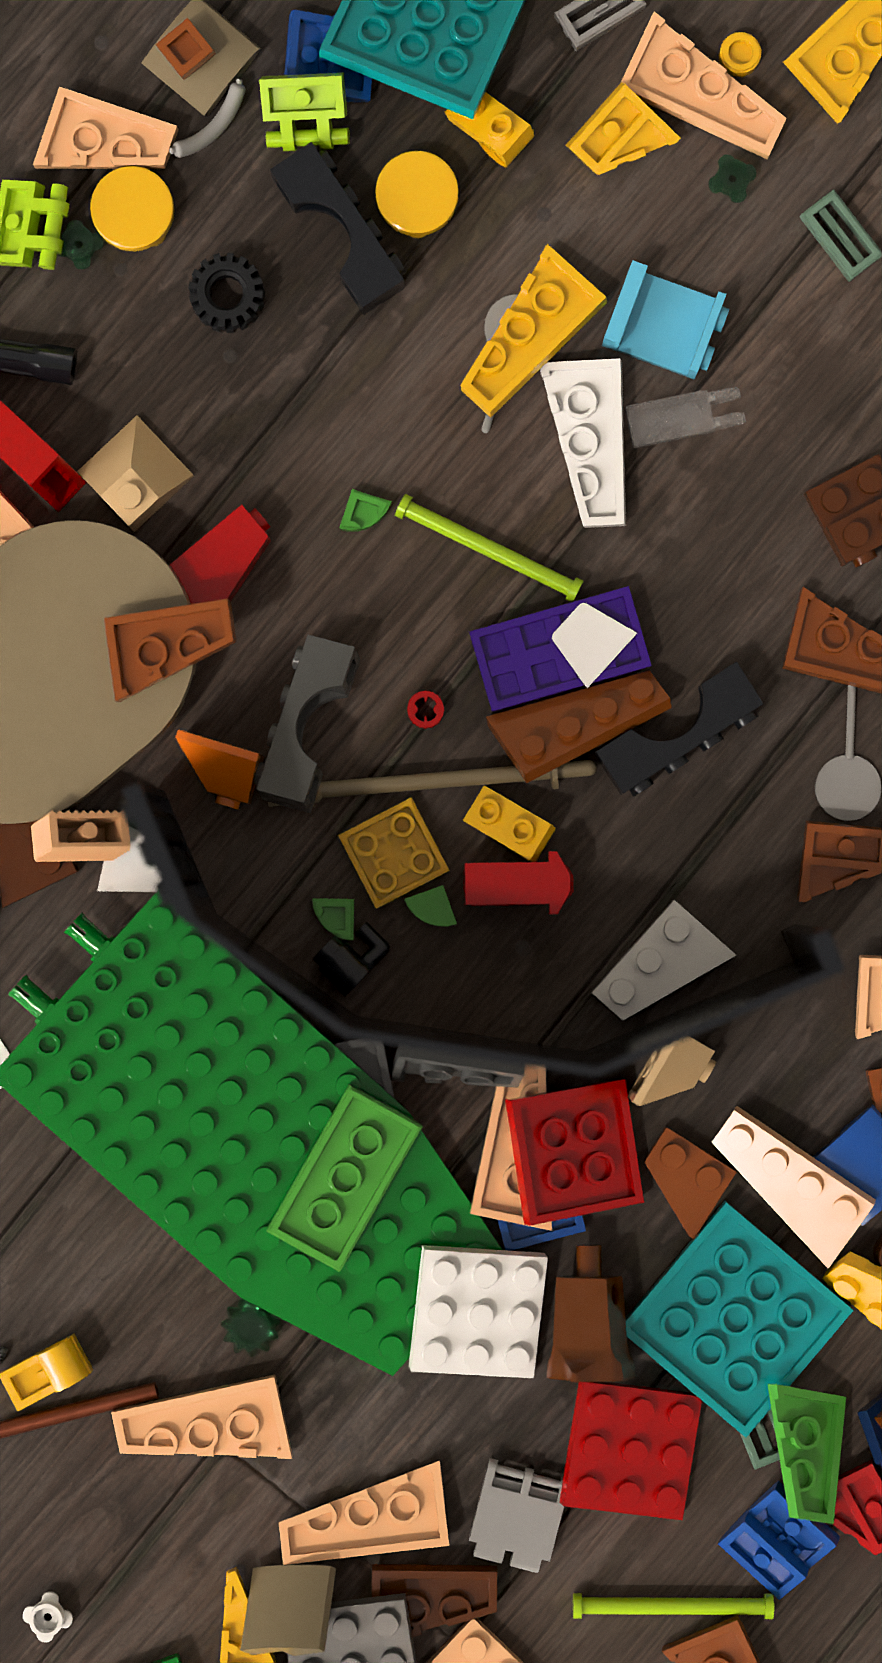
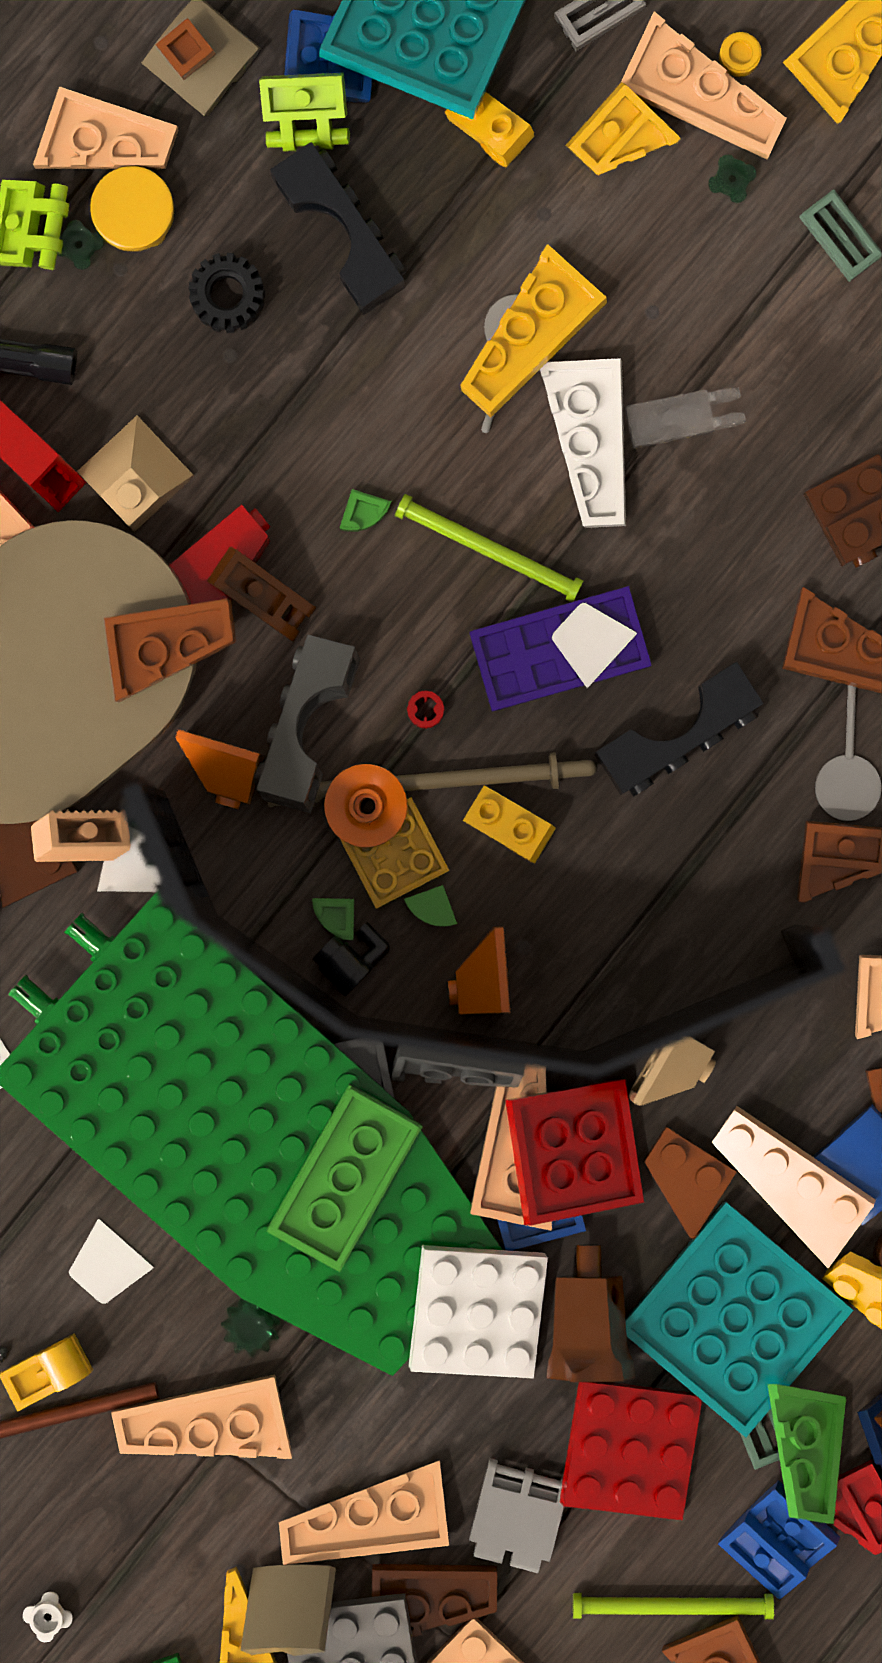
(107, 1264): none -> white sticker
(215, 127): light grey piece -> none
(260, 593): none -> reddish brown plate
(344, 802): none -> orange dish
(417, 193): yellow tile -> none
(482, 978): none -> orange slope
(519, 883): red piece -> none
(571, 724): dark orange wing -> none
(660, 962): white wing -> none
(664, 323): medium azure panel -> none

